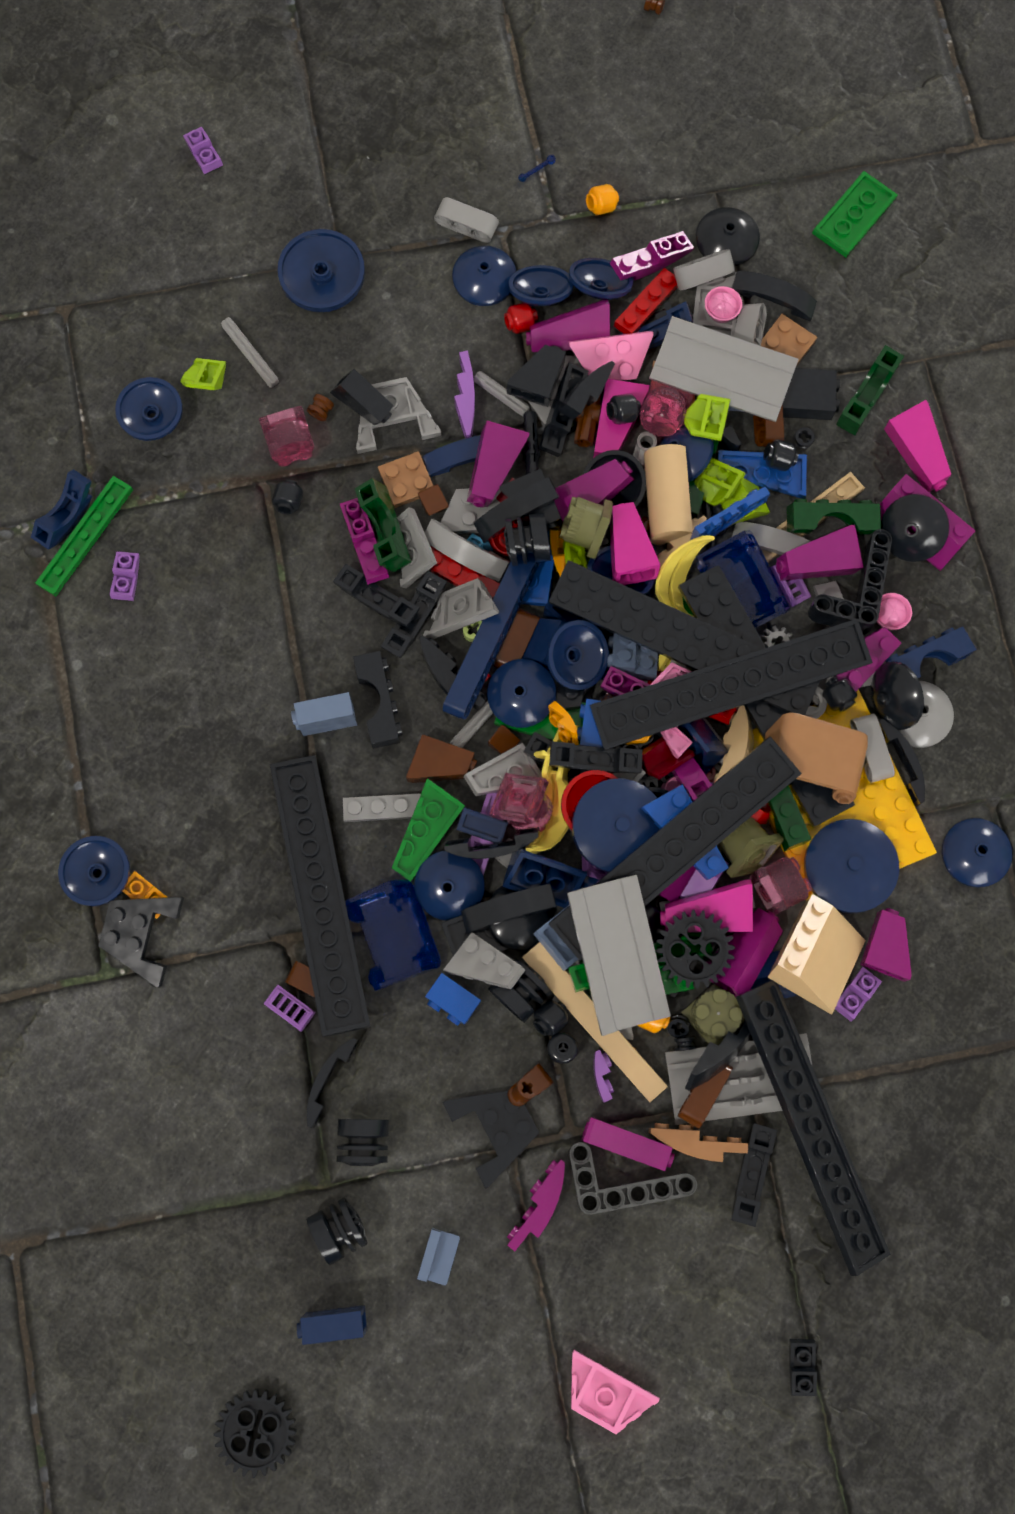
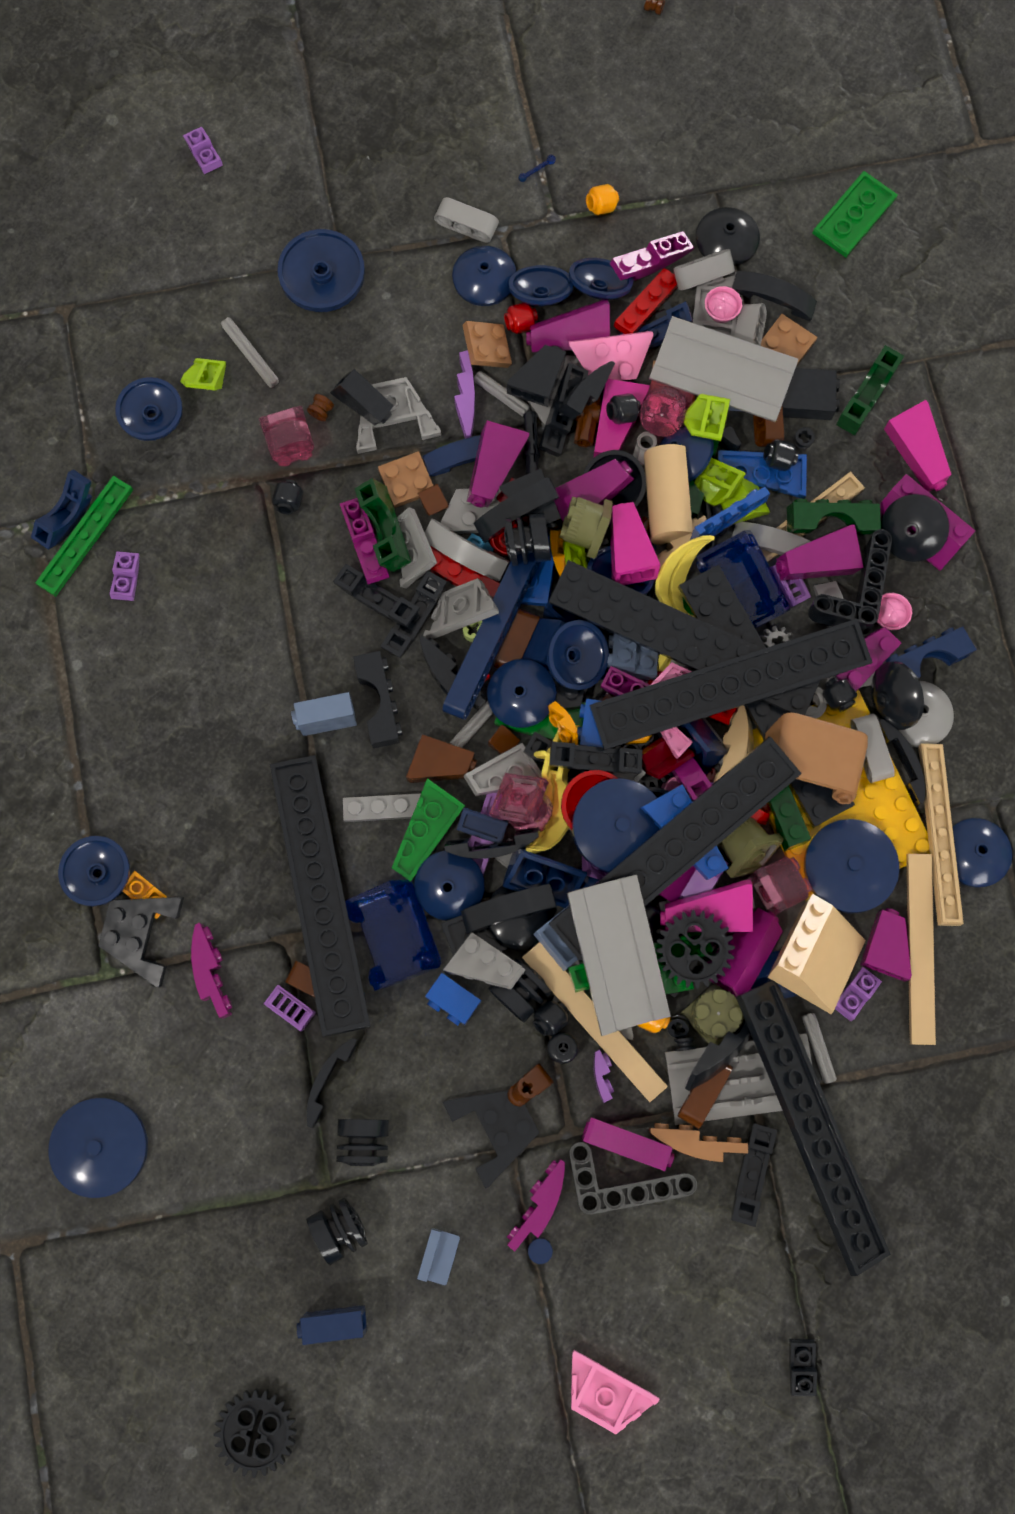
(98, 1147): none -> dark blue dish
(204, 963): none -> magenta slope
(487, 344): none -> medium nougat plate
(540, 1251): none -> dark blue tile
(819, 1048): none -> light grey axle
(921, 949): none -> tan tile
(940, 836): none -> tan tile

